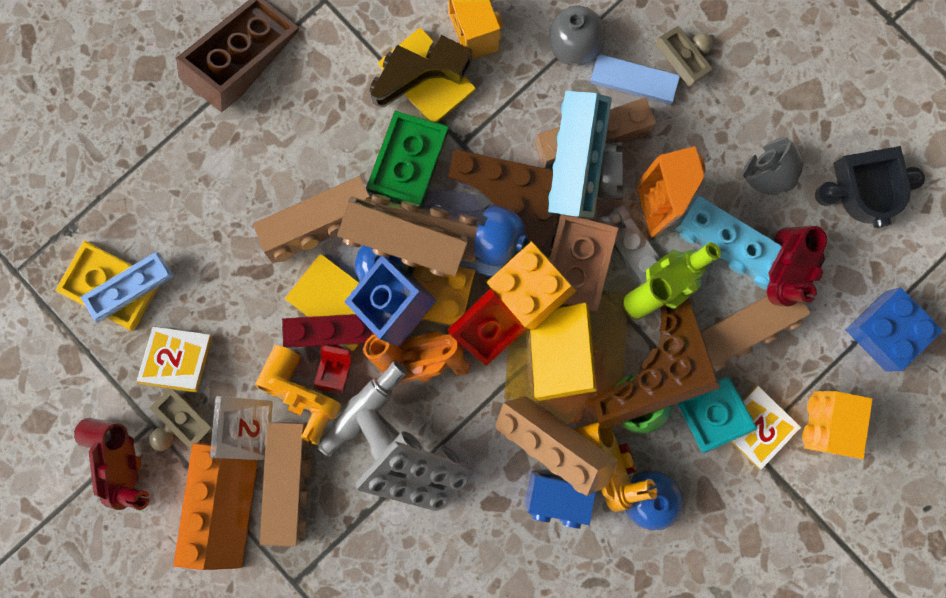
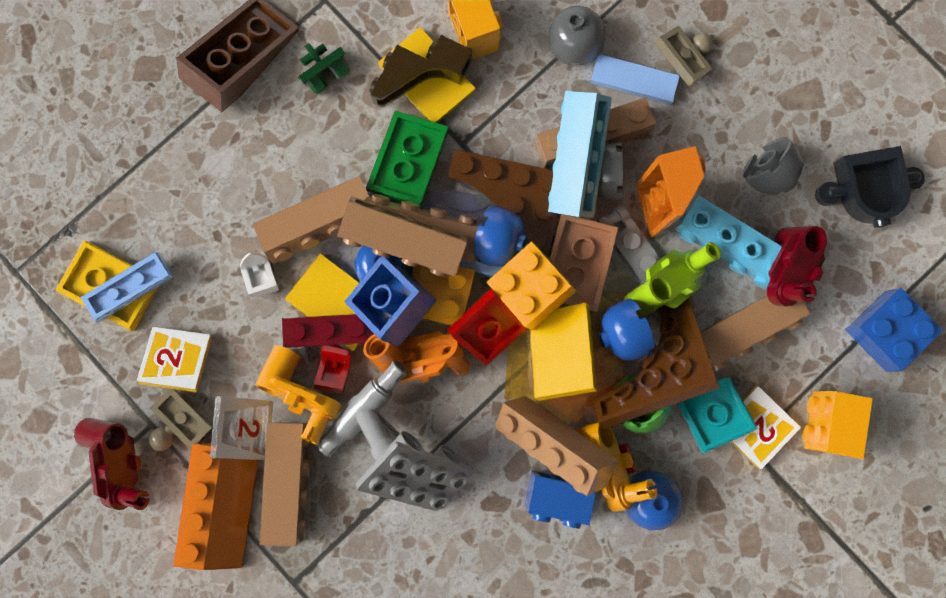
(257, 275): none -> white plate
(334, 61): none -> dark green hips
(625, 332): none -> blue cylinder

